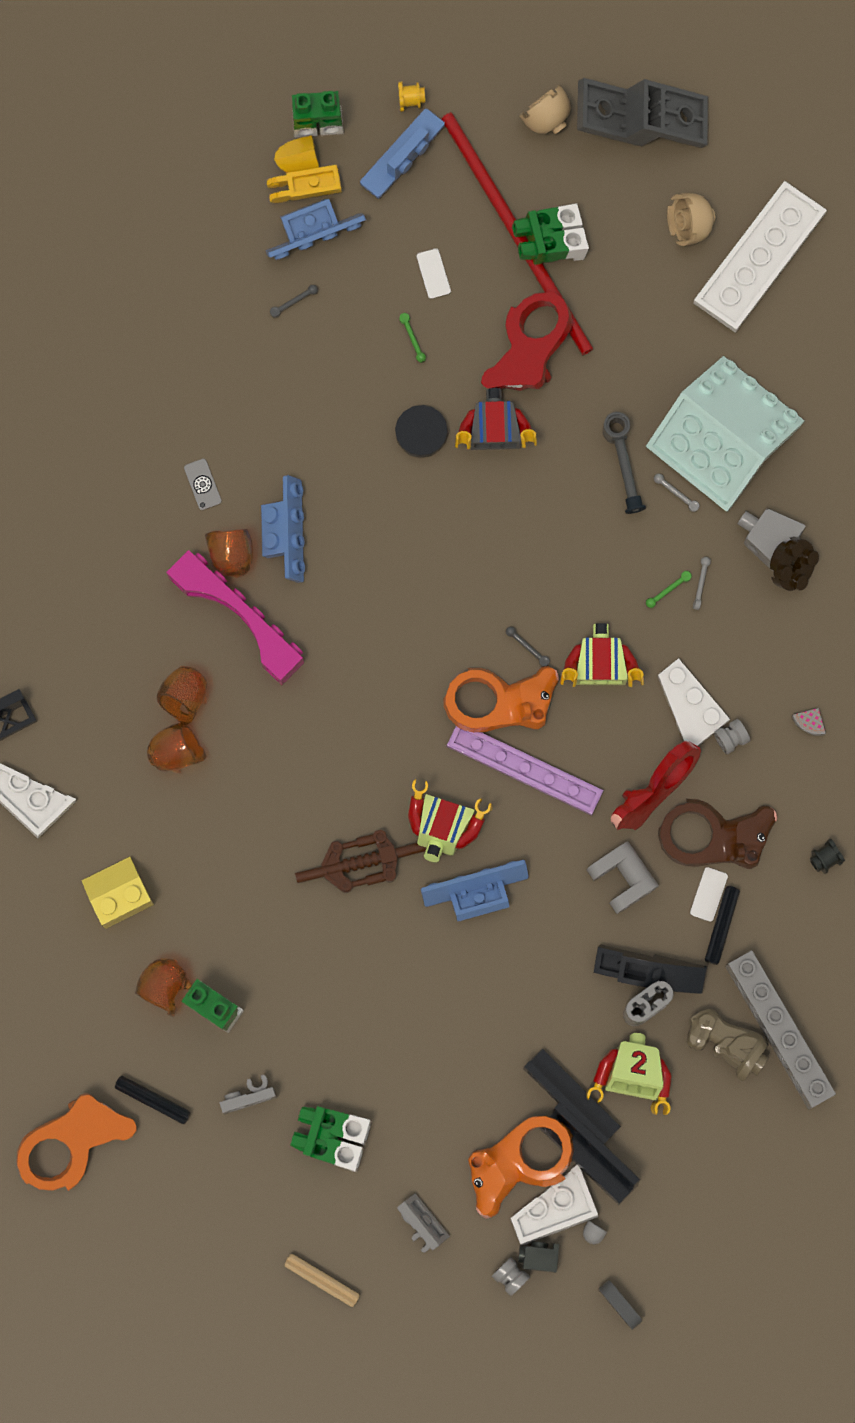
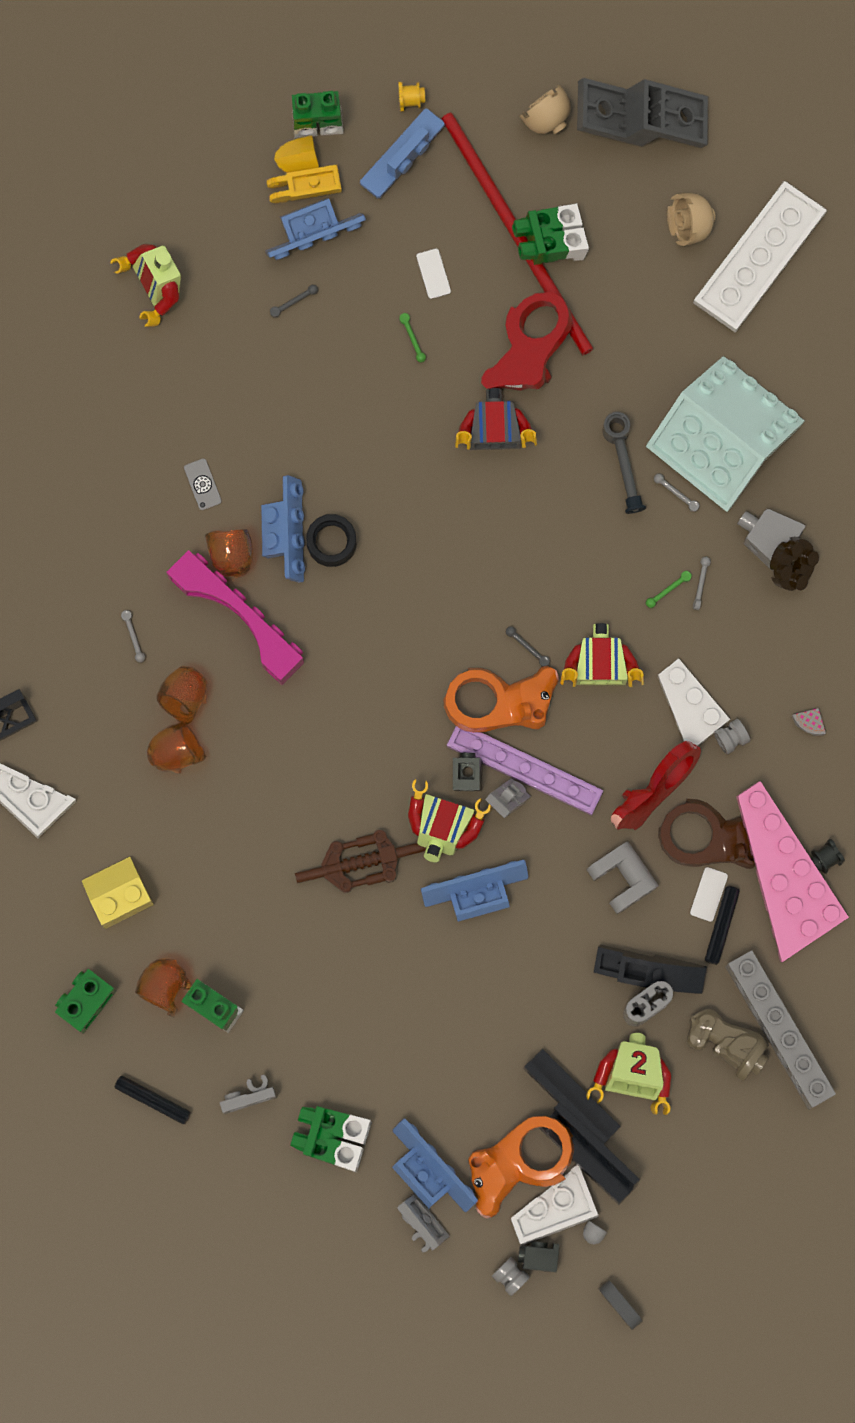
(82, 1127): orange animal -> none
(84, 1000): none -> green brick
(127, 616): none -> light grey hinge
(157, 276): none -> torso
(322, 1280): tan axle -> none
(331, 520): none -> black tyre
(421, 431): black tile -> none
(427, 1172): none -> medium blue bracket
(463, 783): none -> pearl dark grey brick
(508, 797): none -> light grey plate
(790, 883): none -> bright pink wing

